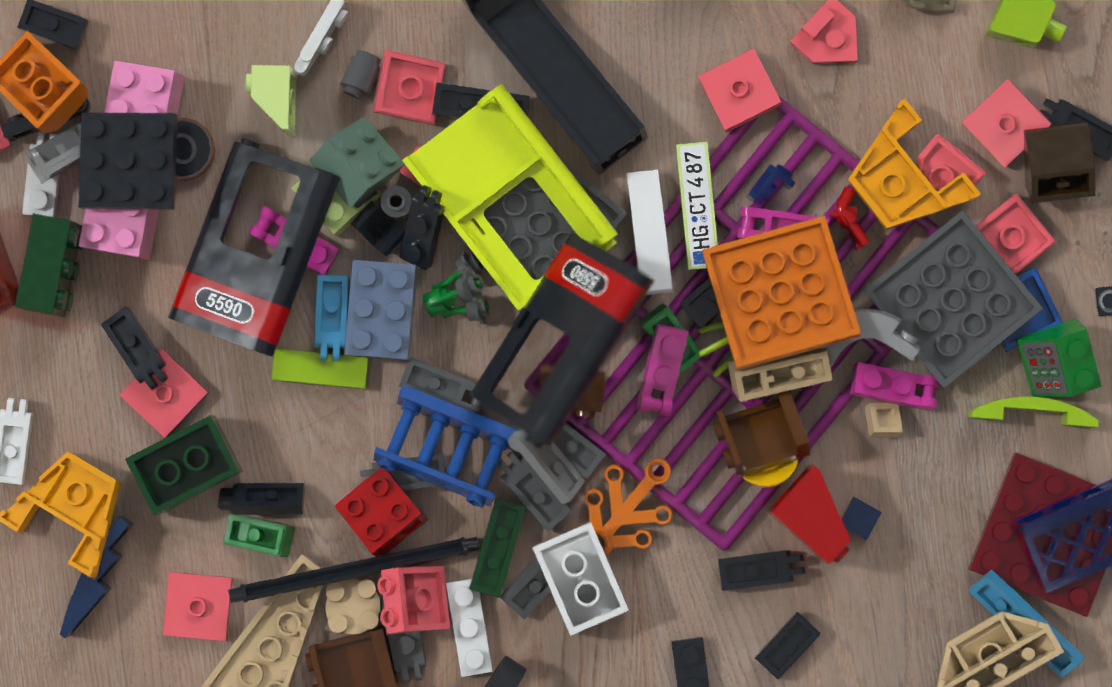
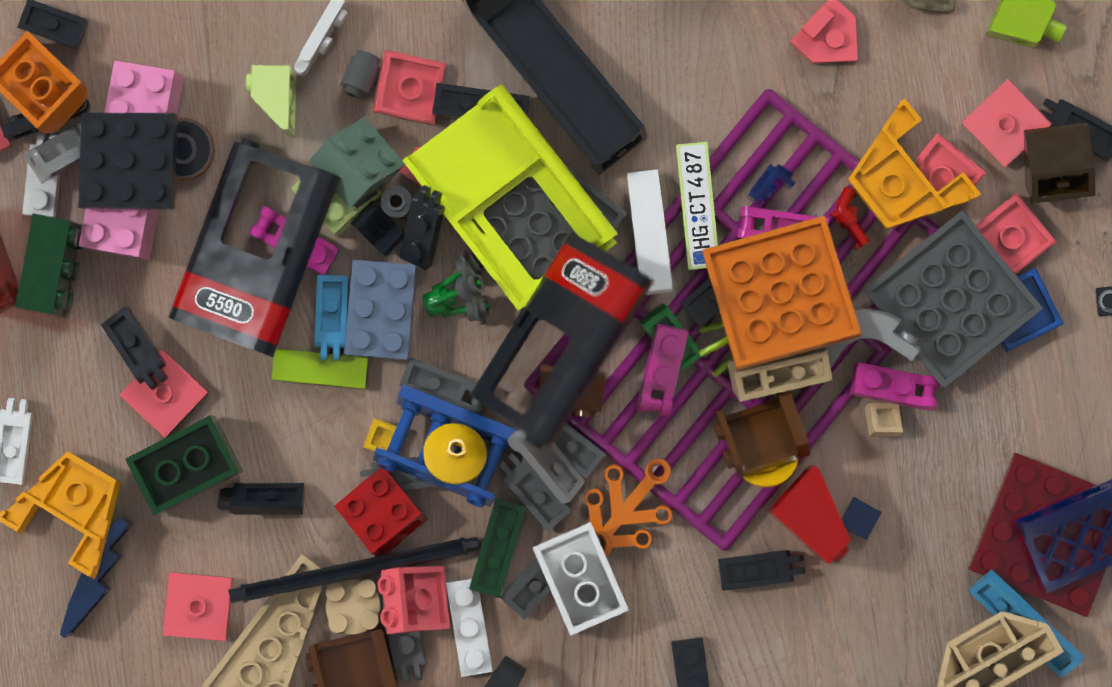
(259, 535): green slope -> none
(379, 435): none -> yellow tile
(454, 467): none -> yellow dish
(740, 90): coral plate -> none
(787, 645): black plate -> none
(1059, 361): green slope -> none
(1069, 414): lime slope -> none

